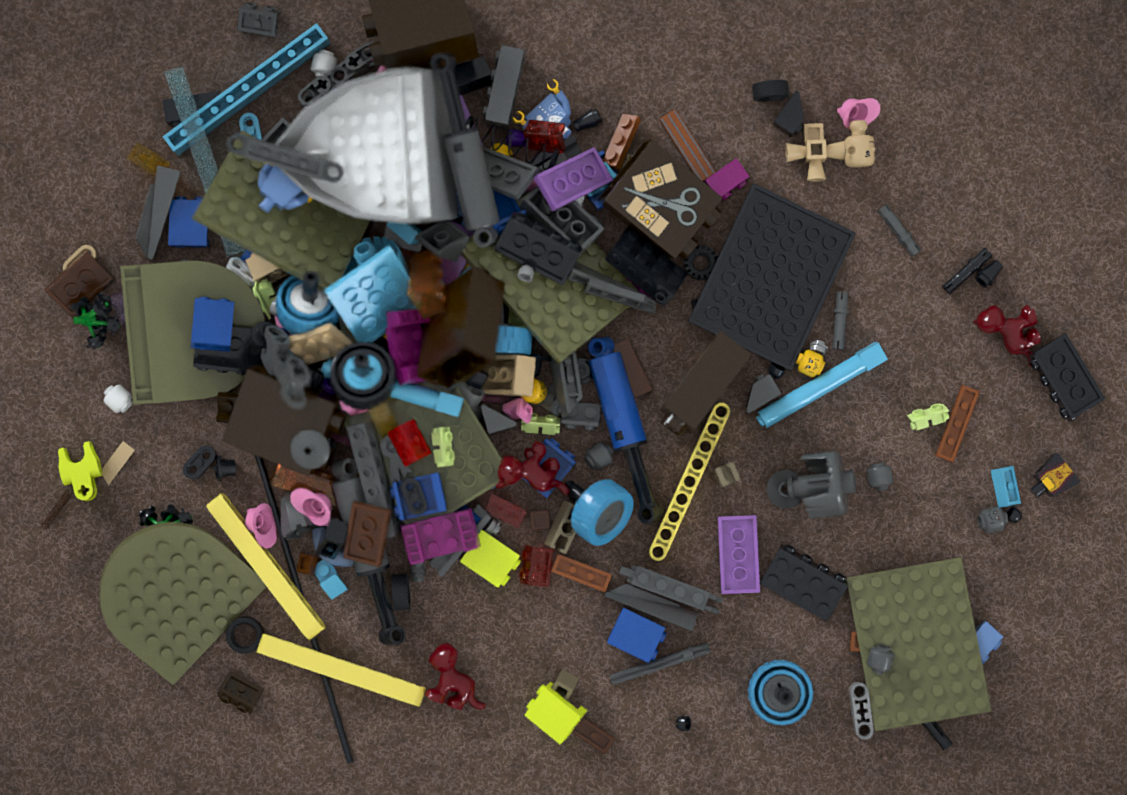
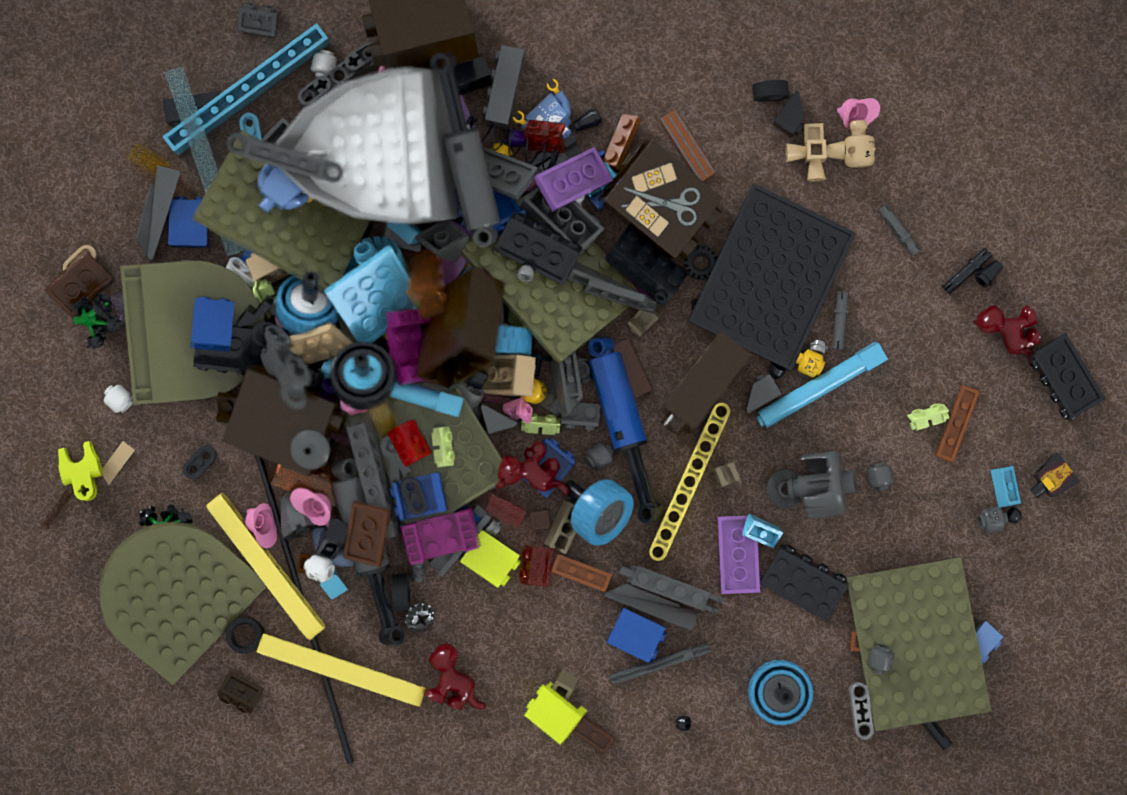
(224, 468): black piece -> none
(252, 314): none -> black slope
(319, 568): none -> white head
(412, 620): none -> dark grey gear
(642, 322): none -> dark tan bracket
(728, 179): magenta brick -> none
(761, 531): none -> medium azure slope

